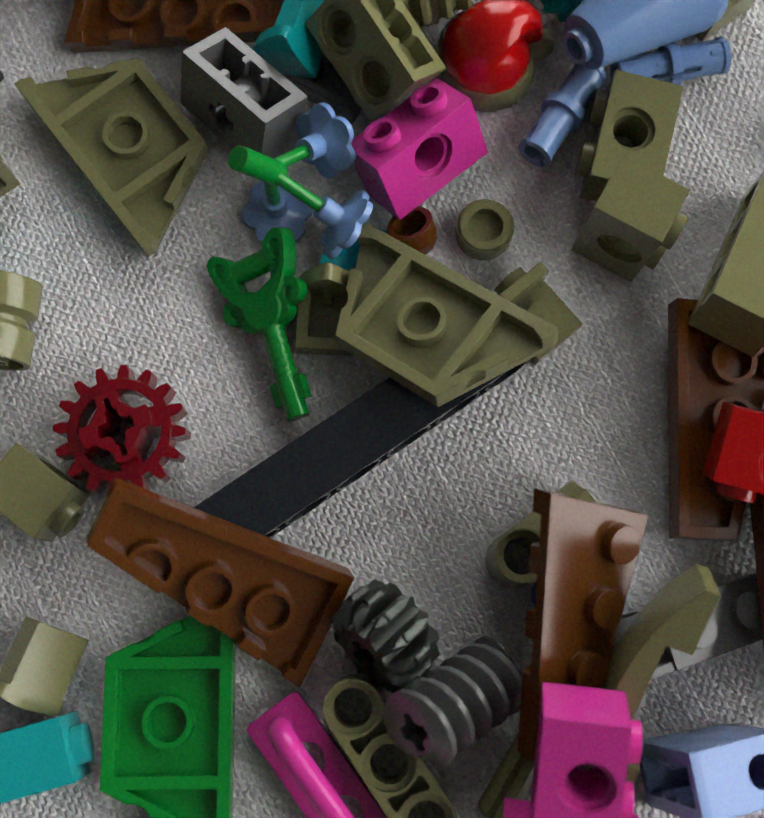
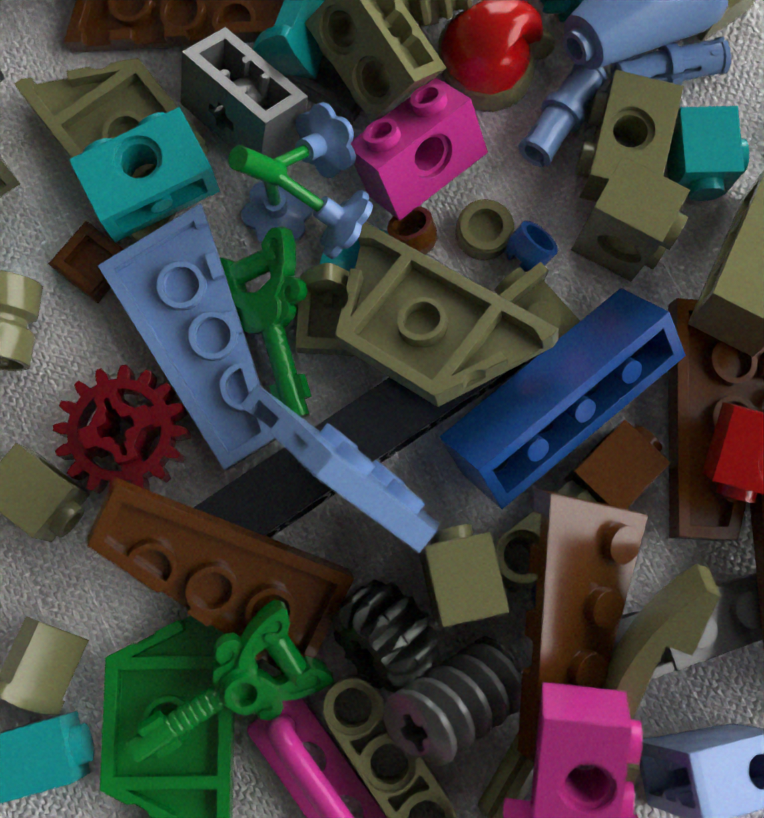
(79, 260): none -> reddish brown tile
(131, 203): none -> teal brick
(190, 323): none -> medium blue wing
(238, 683): none -> green piece
(346, 470): none -> medium blue wing
(462, 576): none -> olive brick
(531, 245): none -> blue hinge
(563, 396): none -> blue brick
(621, 465): none -> reddish brown brick
(707, 151): none -> teal brick

